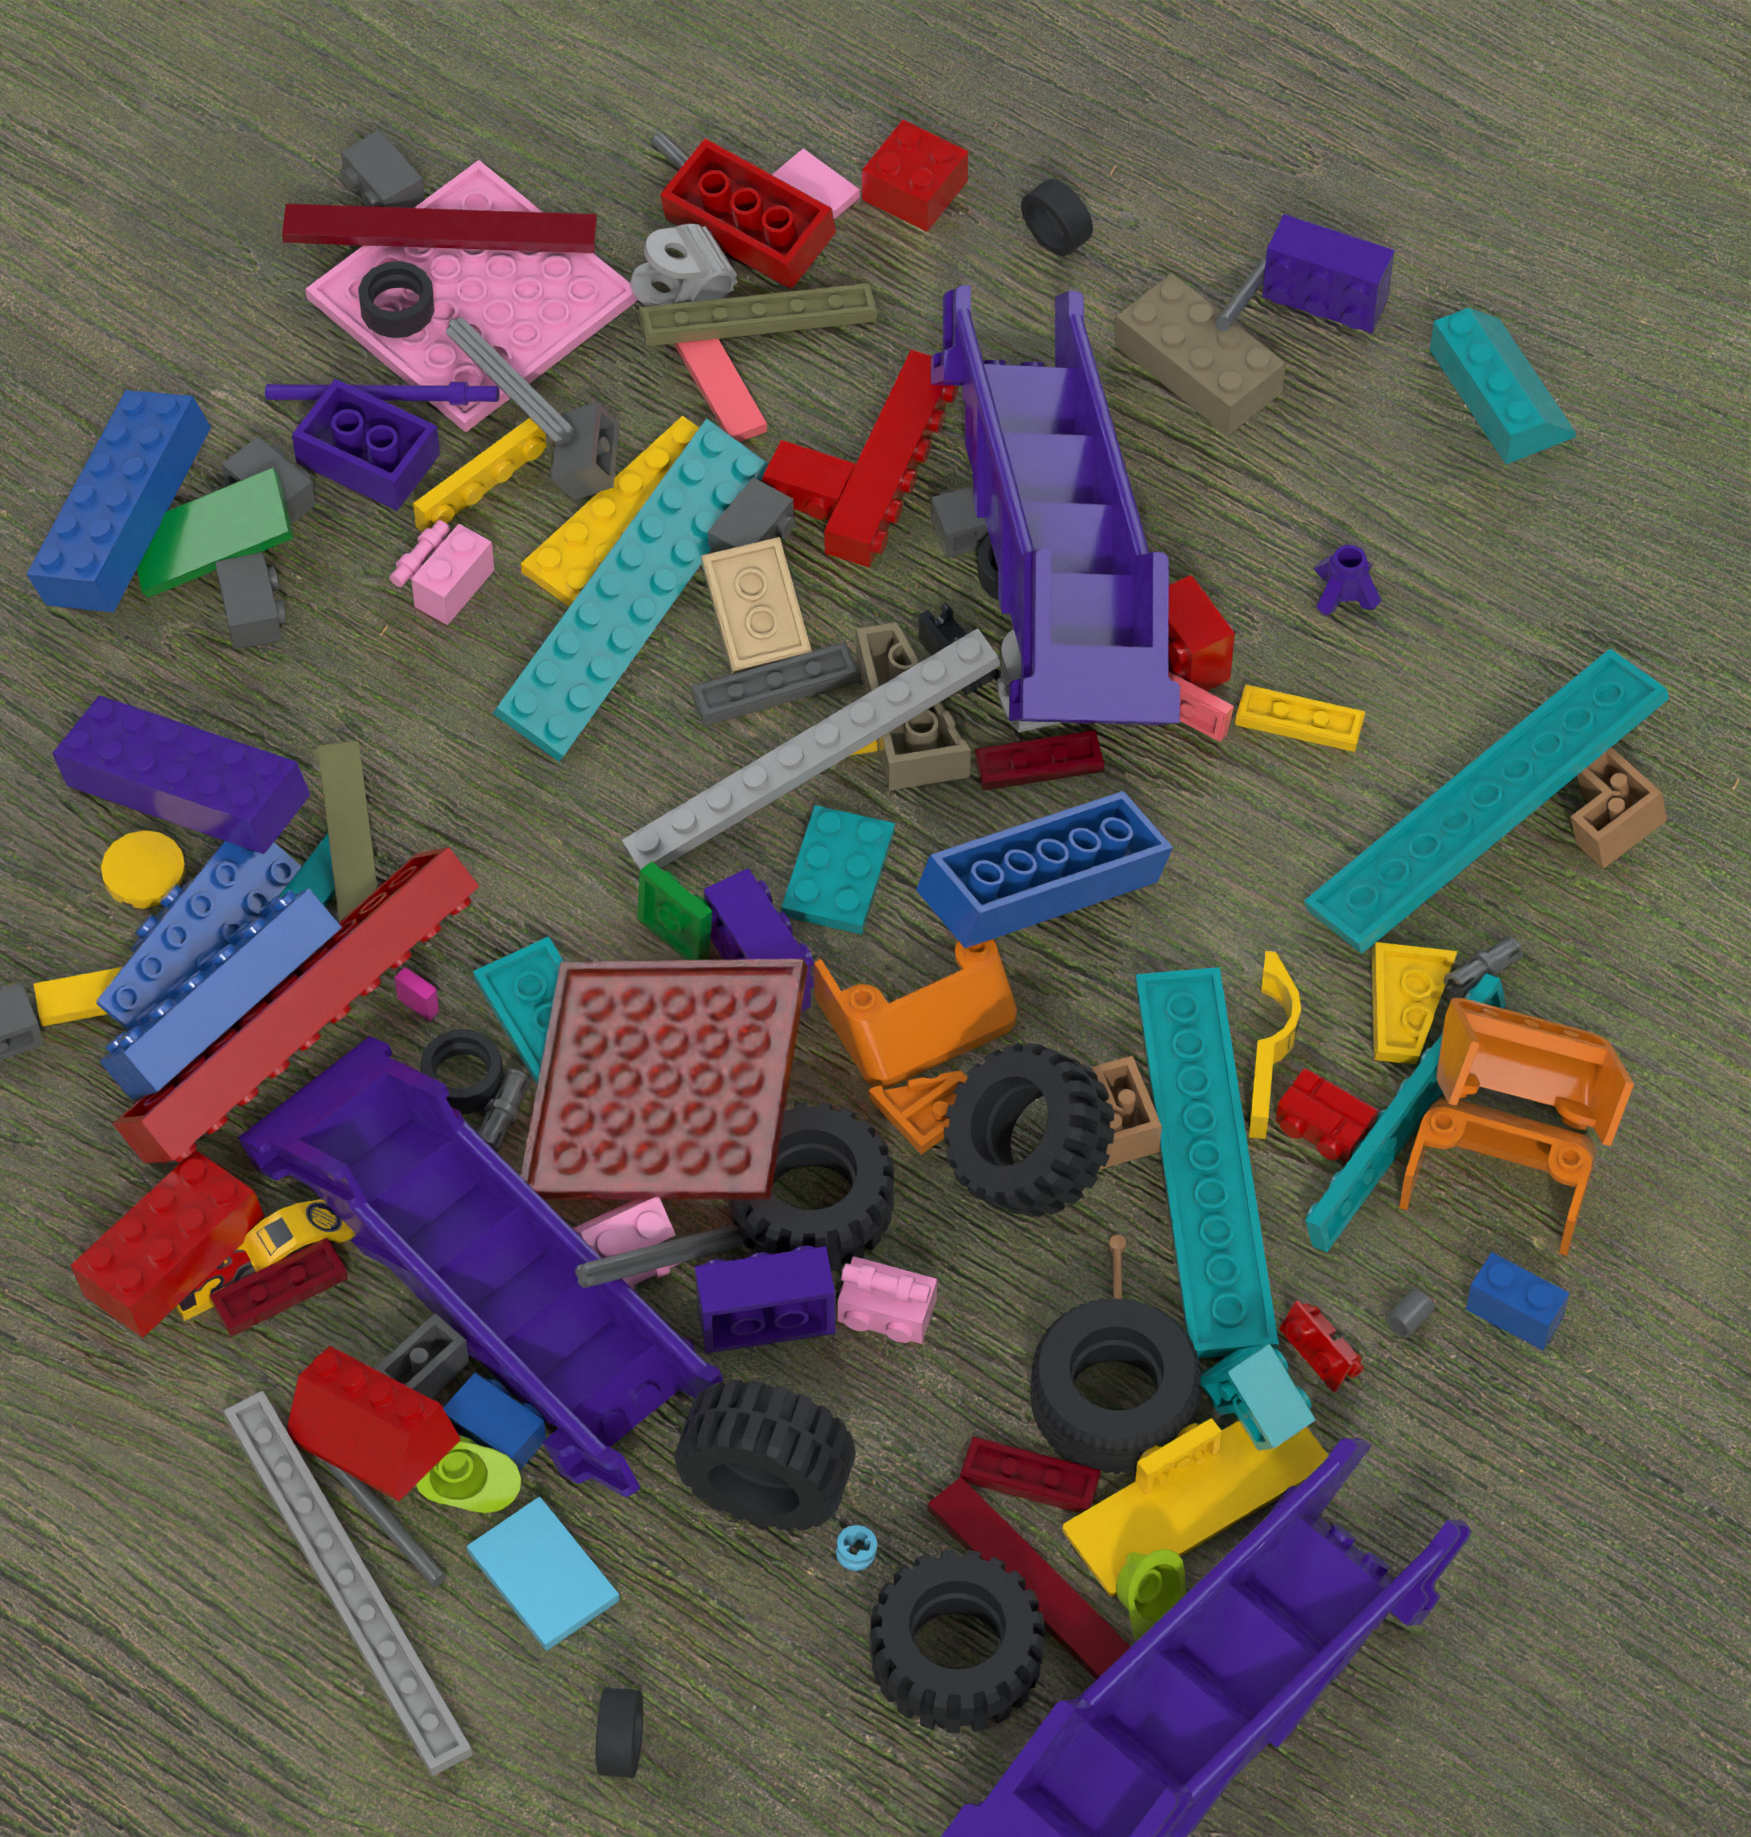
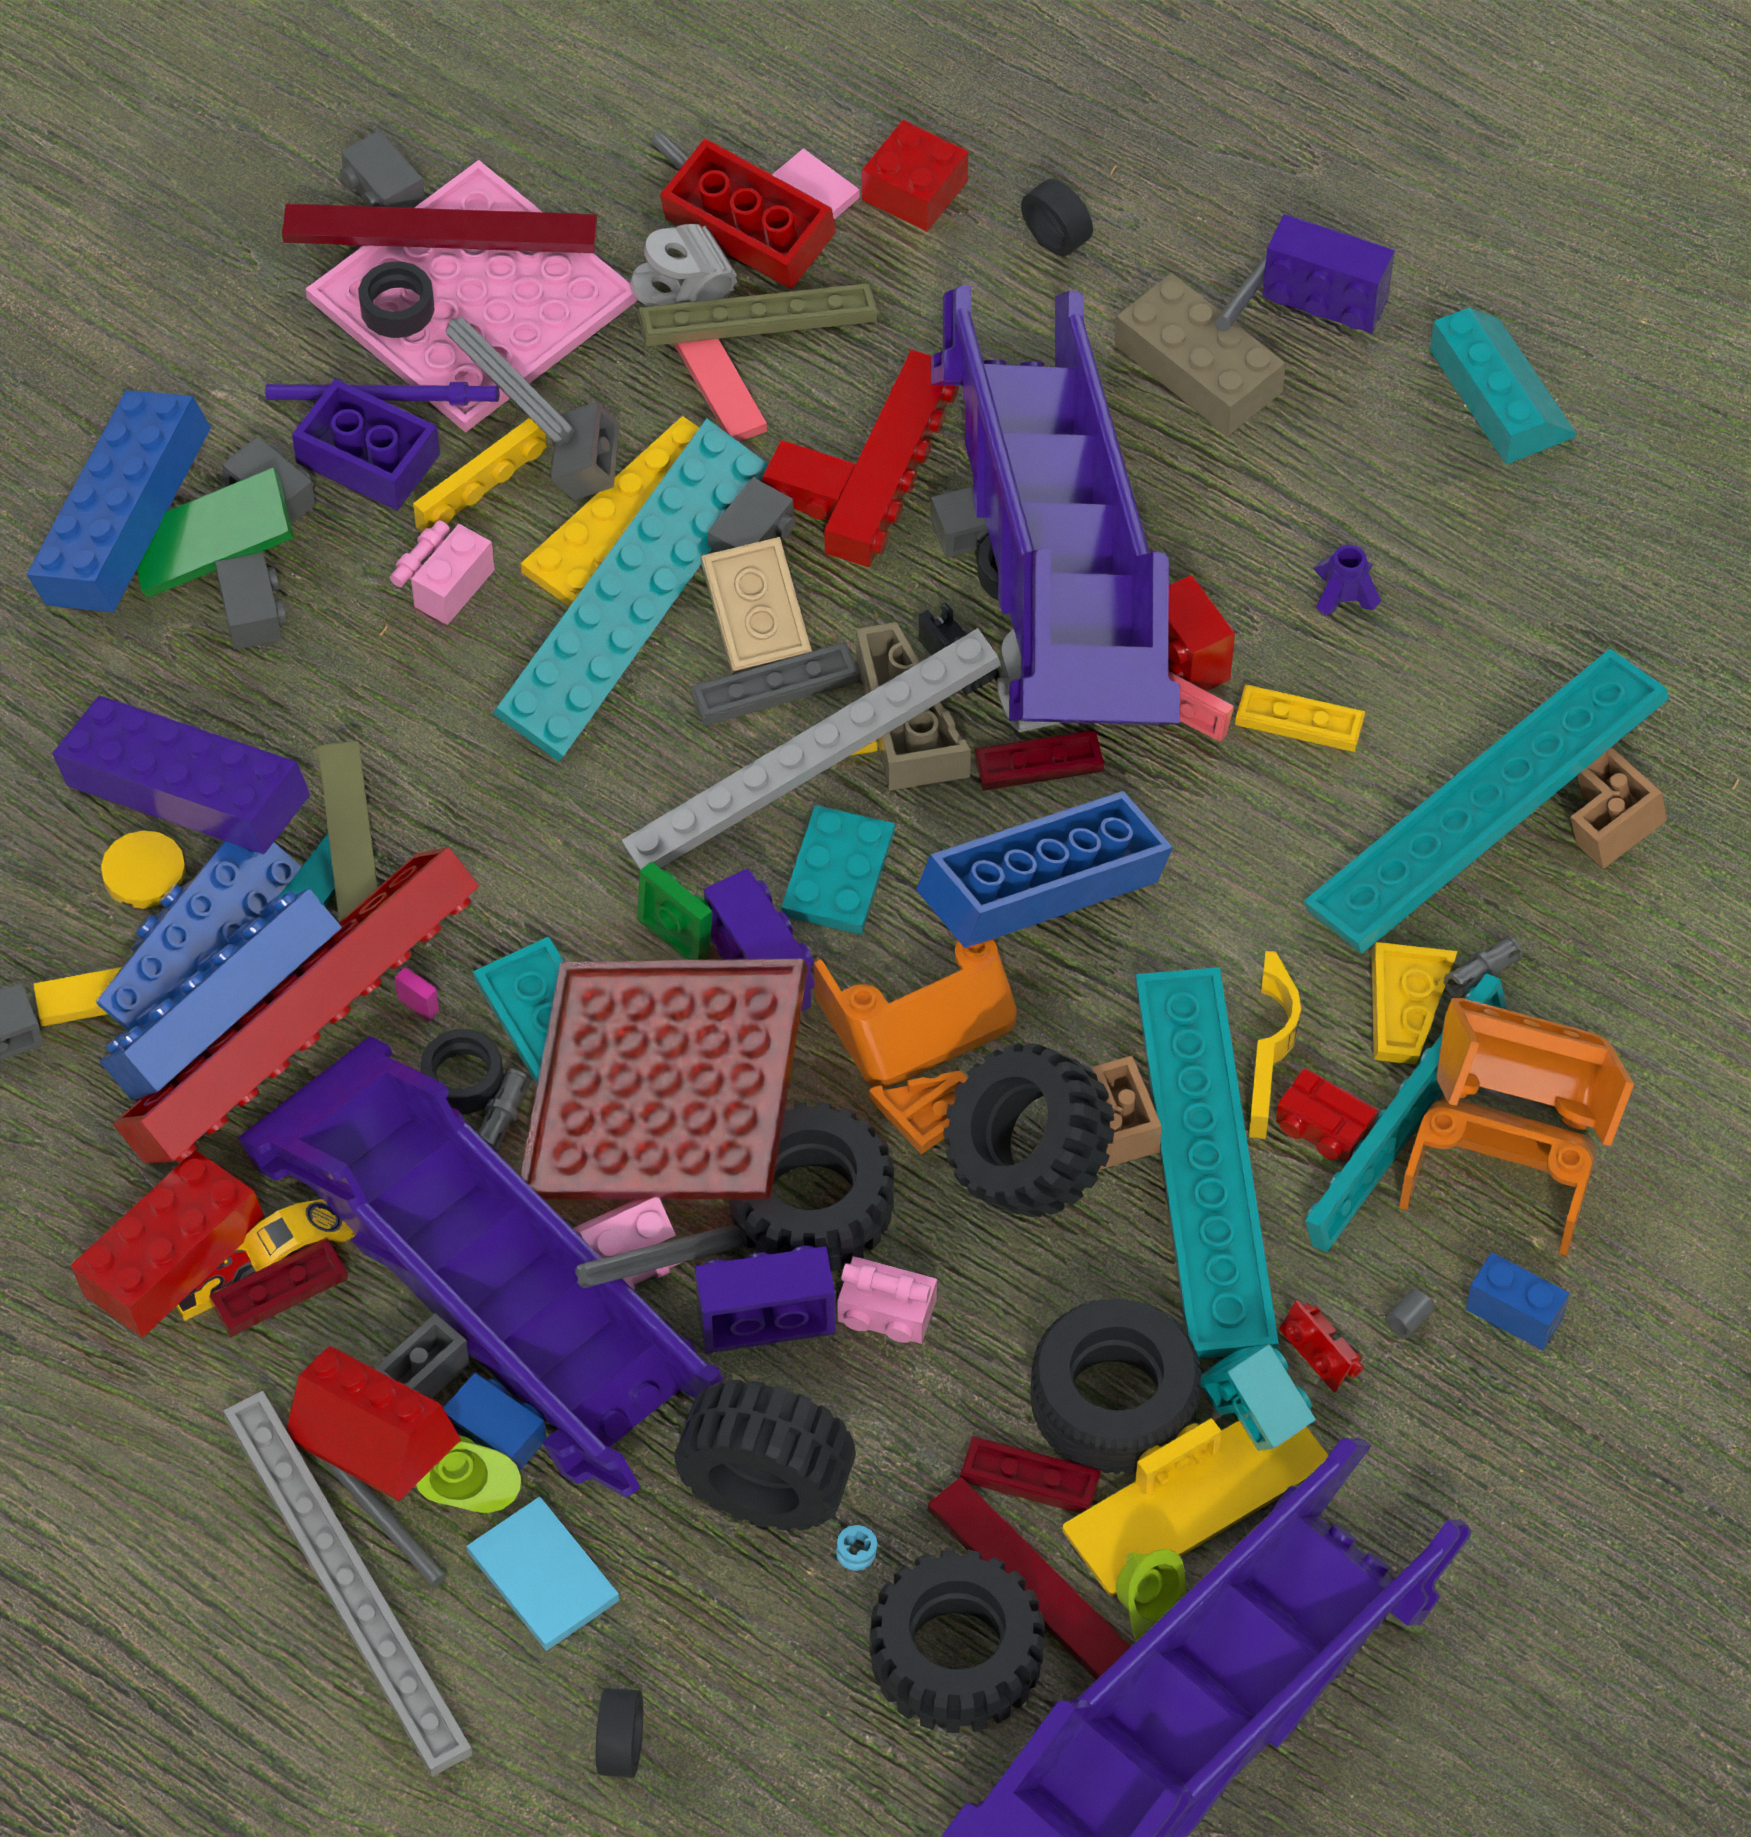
(1117, 1245): medium nougat hinge -> none

